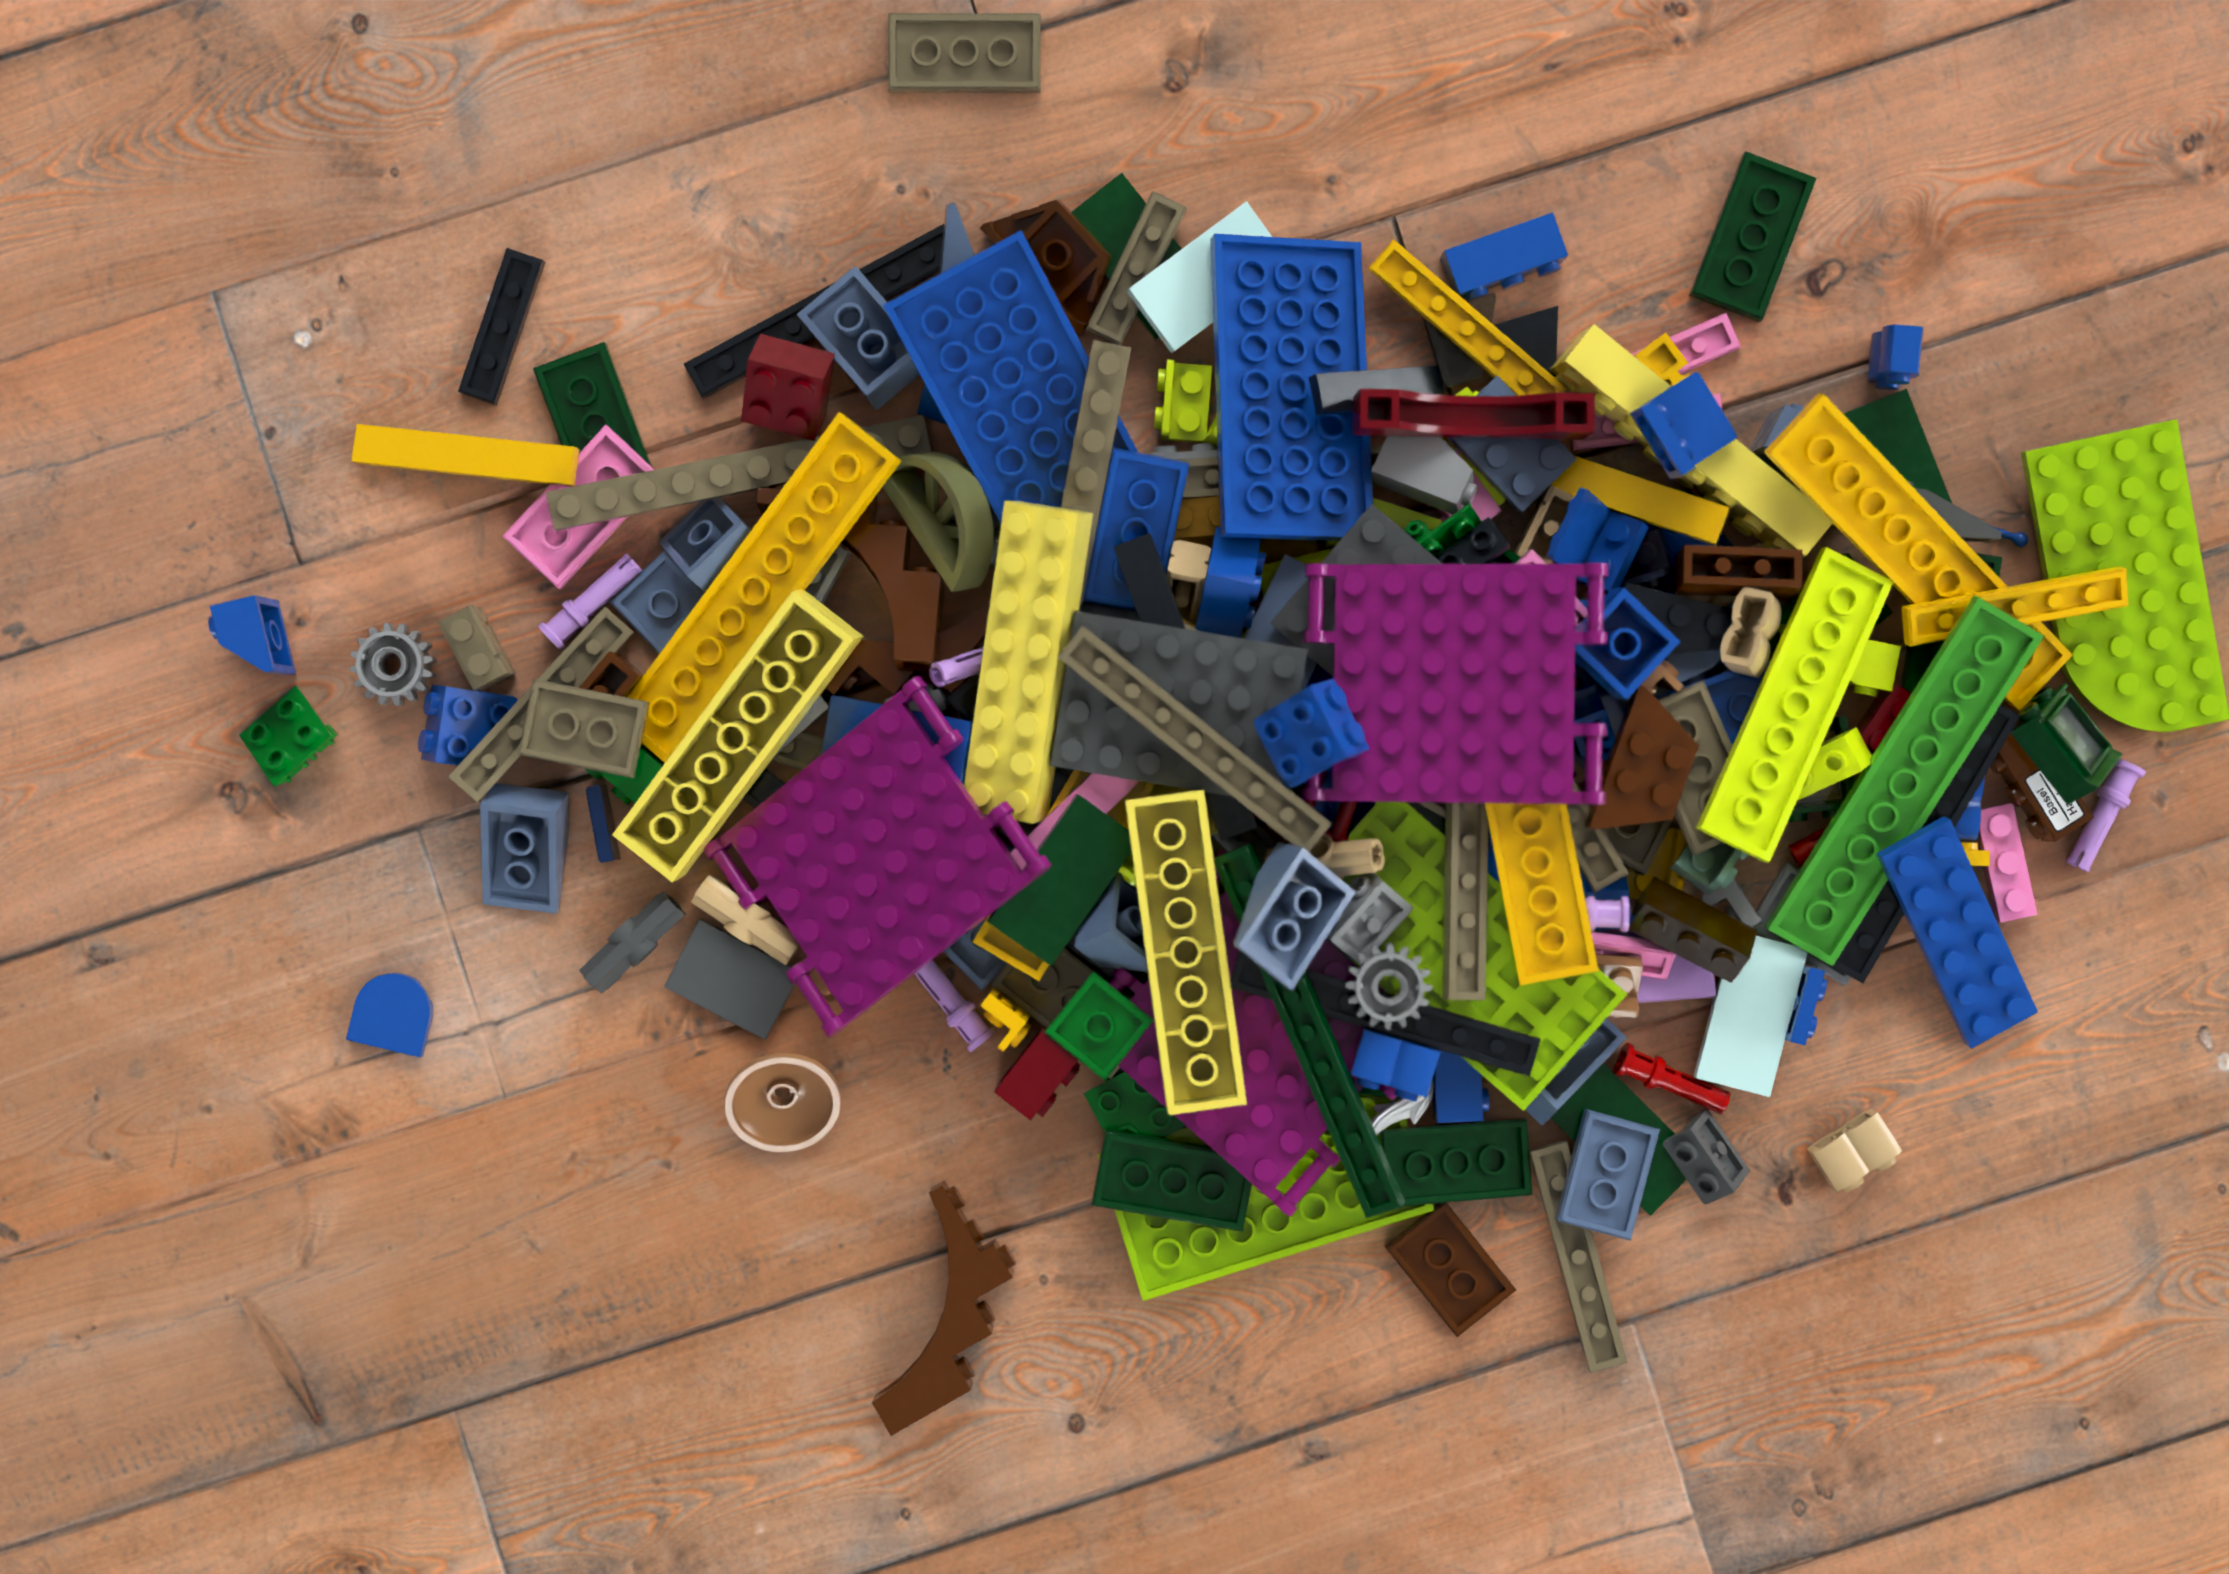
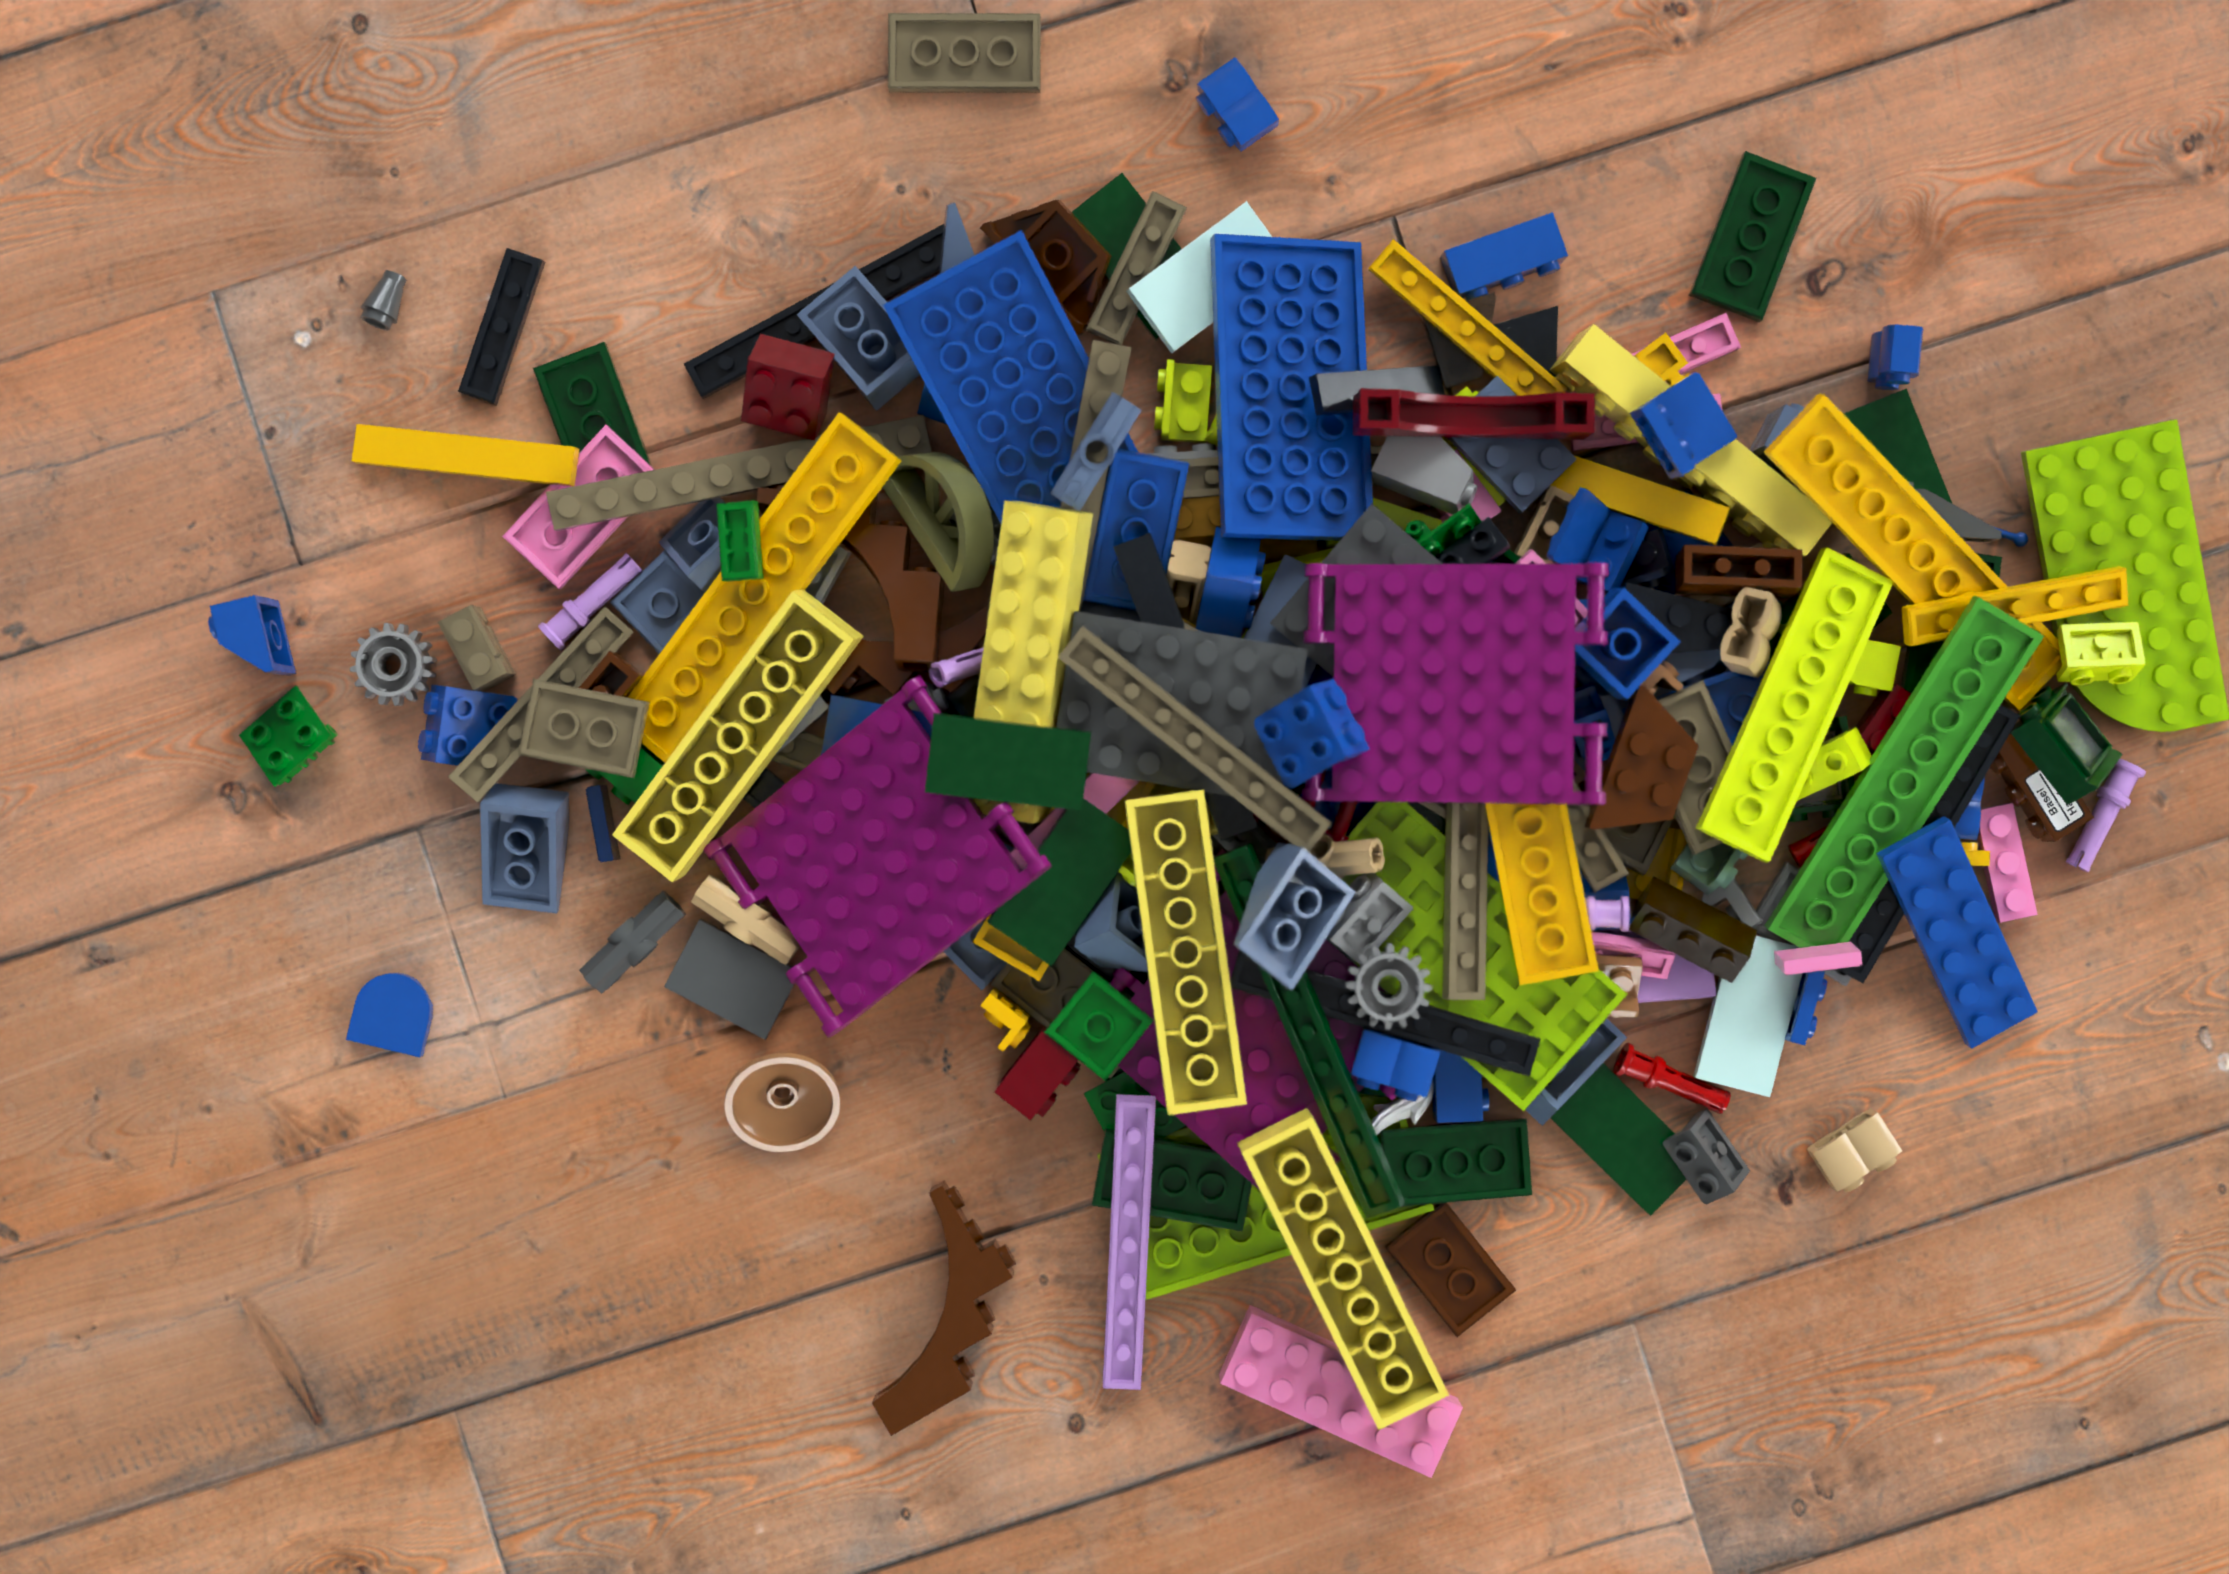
(384, 301): none -> dark grey cone
(739, 541): none -> green plate
(959, 1012): lavender pin -> none
(1007, 761): none -> dark green tile
(1111, 429): none -> sand blue piece
(1128, 1241): none -> lavender tile
(1237, 105): none -> blue brick
(1312, 1382): none -> bright pink brick
(1343, 1268): none -> light yellow brick
(1578, 1264): dark tan plate -> none
(1607, 1174): sand blue tile -> none
(1818, 958): none -> bright pink tile
(2100, 652): none -> neon yellow bracket

